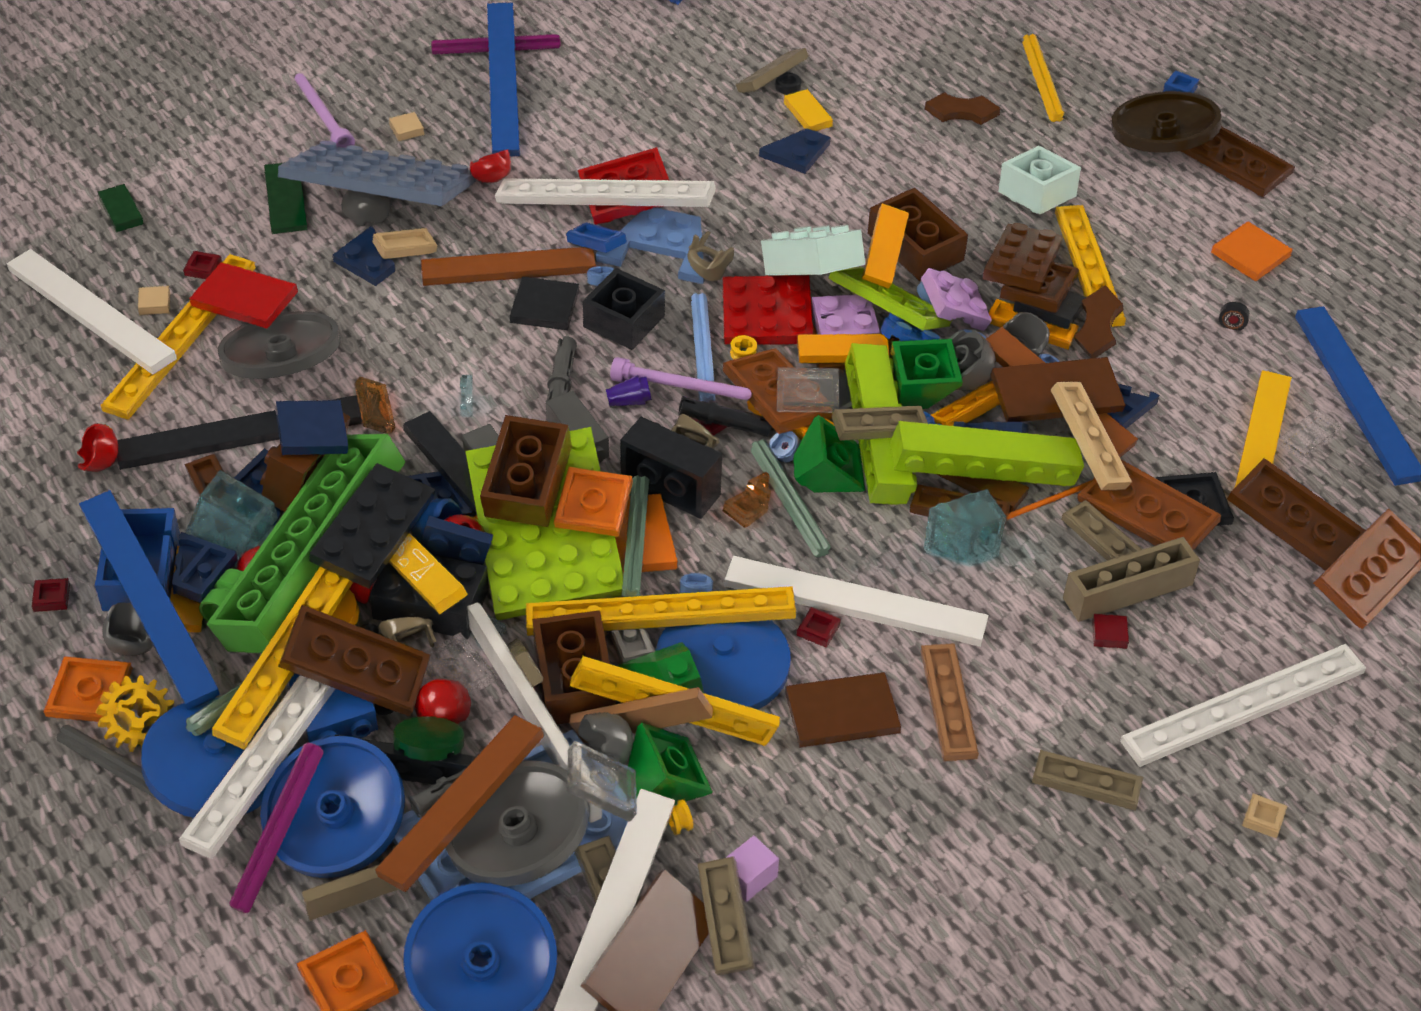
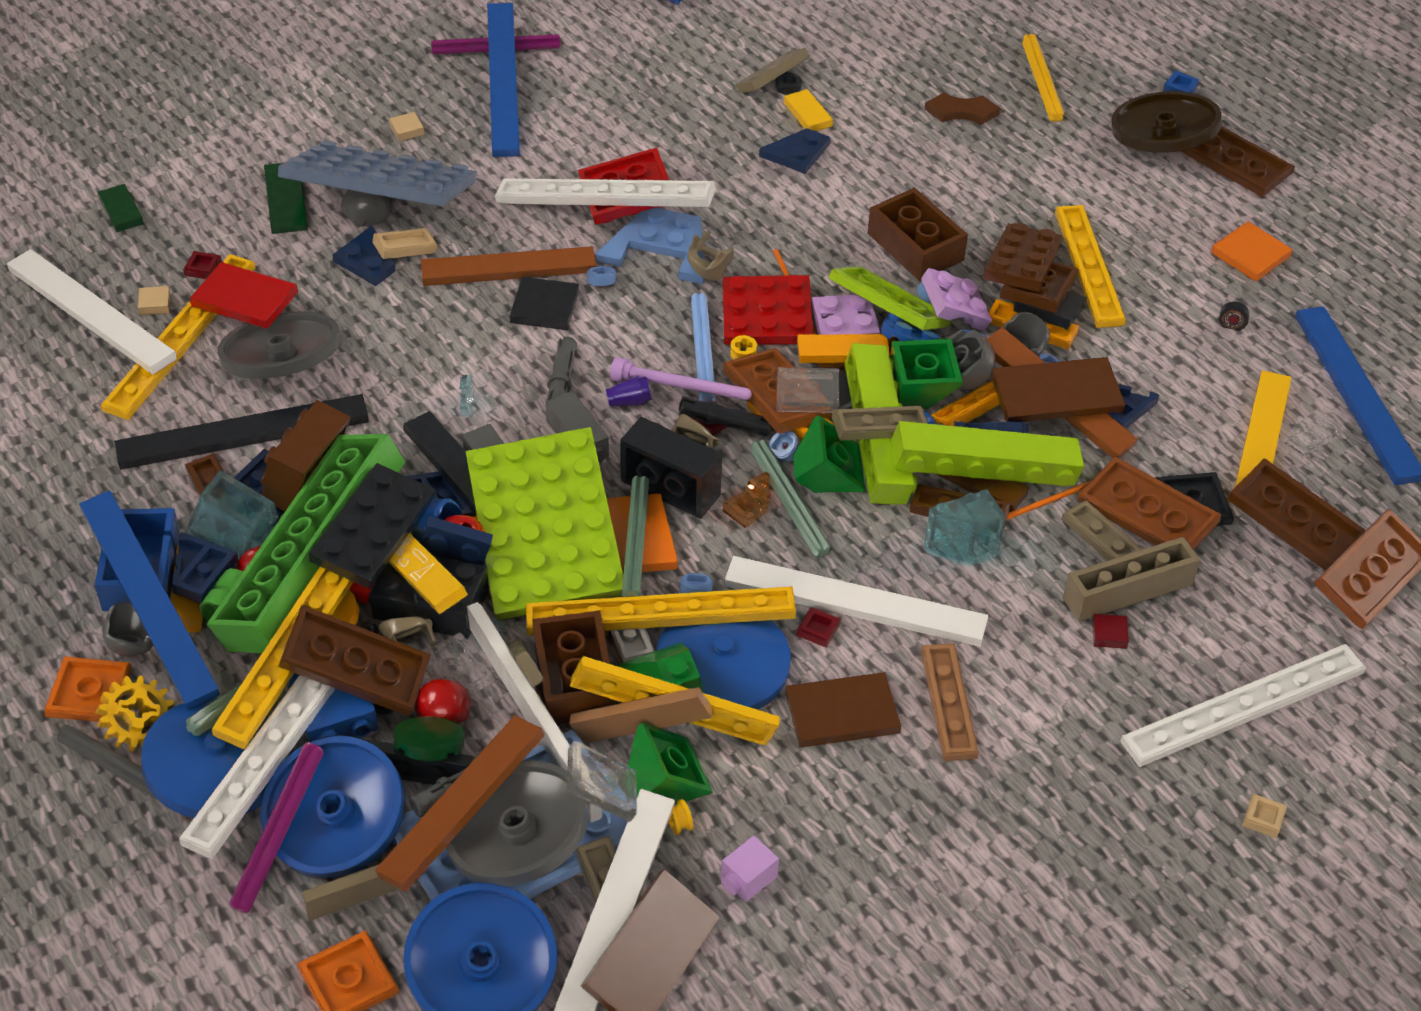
(50, 594): dark red tile -> none
(98, 448): red hair -> none
(311, 427): dark blue tile -> none
(338, 135): lavender piece -> none
(374, 405): clear orange tile -> none
(491, 167): red hair -> none
(526, 471): reddish brown brick -> none
(593, 501): orange tile -> none
(596, 237): blue tile -> none
(607, 735): dark grey hair -> none
(623, 308): black brick -> none
(725, 916): dark tan tile -> none
(813, 251): light aqua brick -> none
(885, 246): light orange tile -> none
(1039, 179): light aqua brick -> none
(1087, 780): dark tan tile -> none
(1091, 436): tan plate -> none
(1101, 311): reddish brown tile -> none

